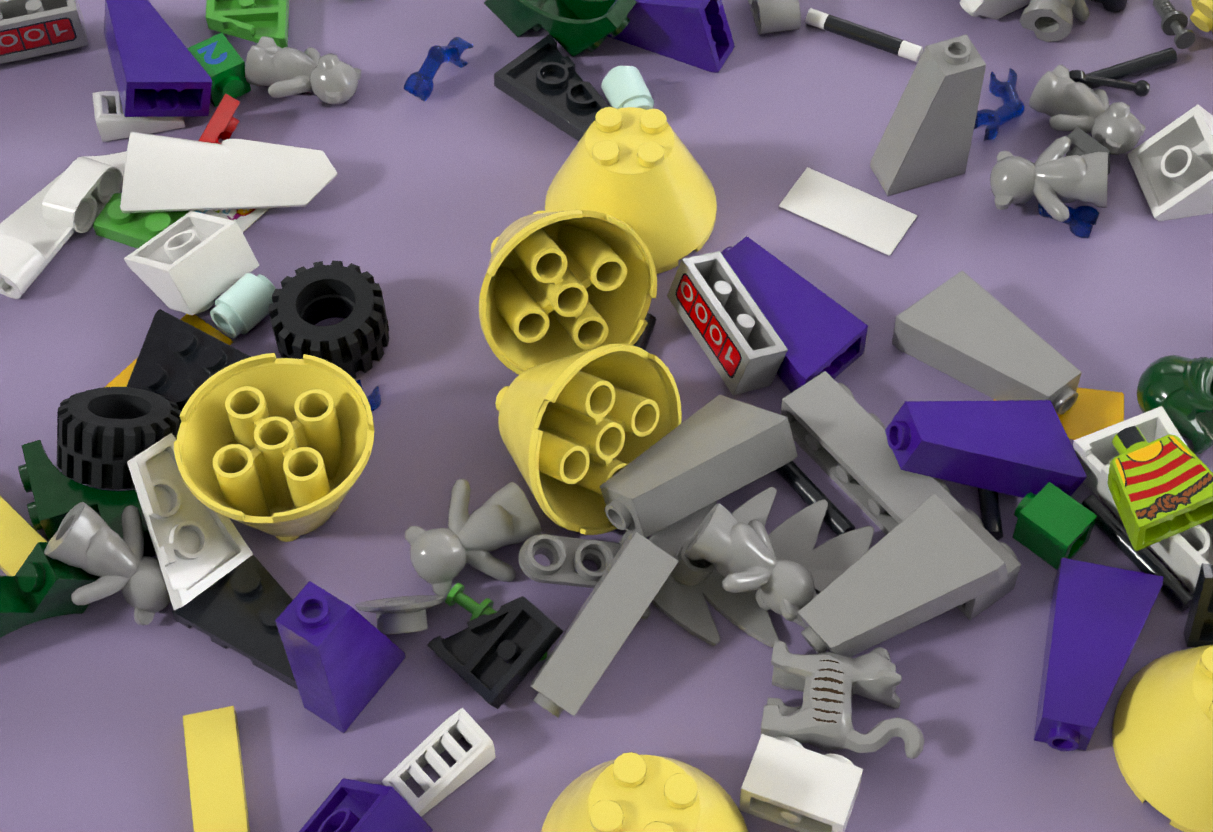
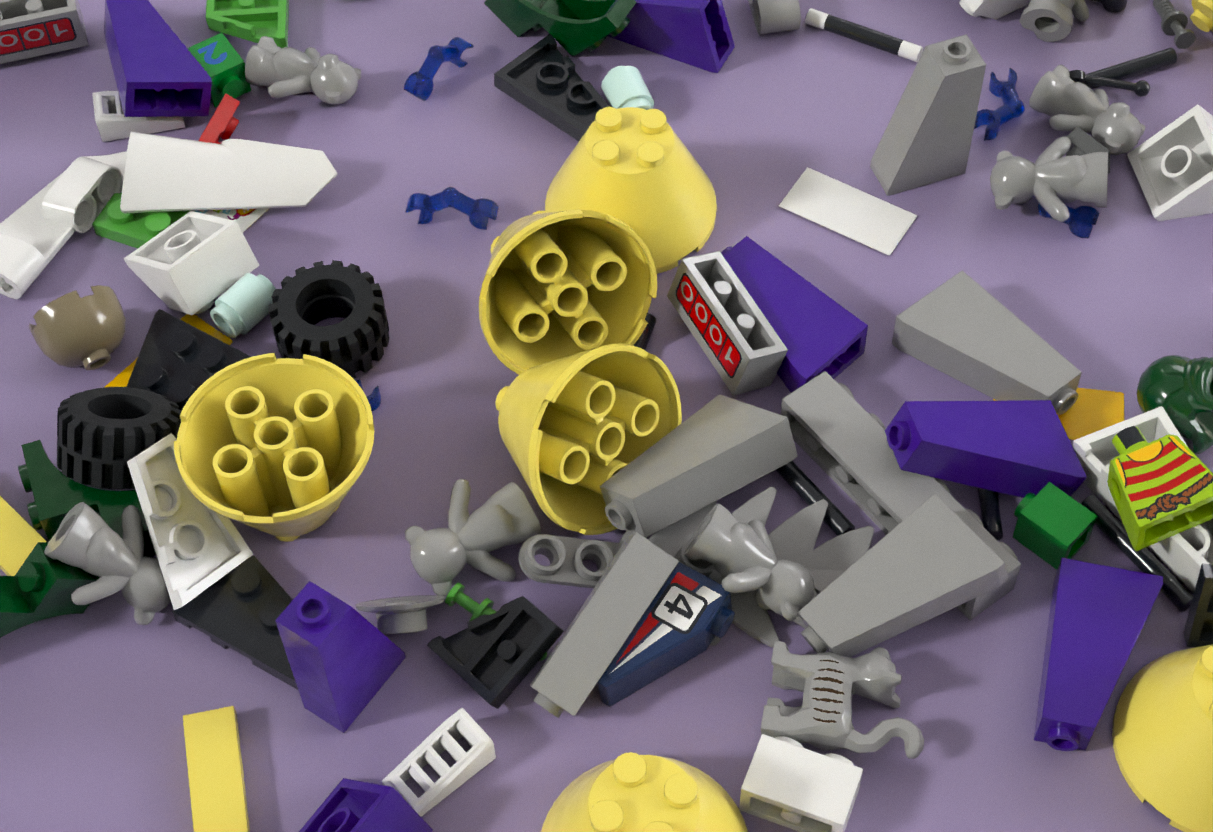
(79, 329): none -> dark tan cylinder
(477, 210): none -> clear blue arm
(670, 633): none -> dark blue slope

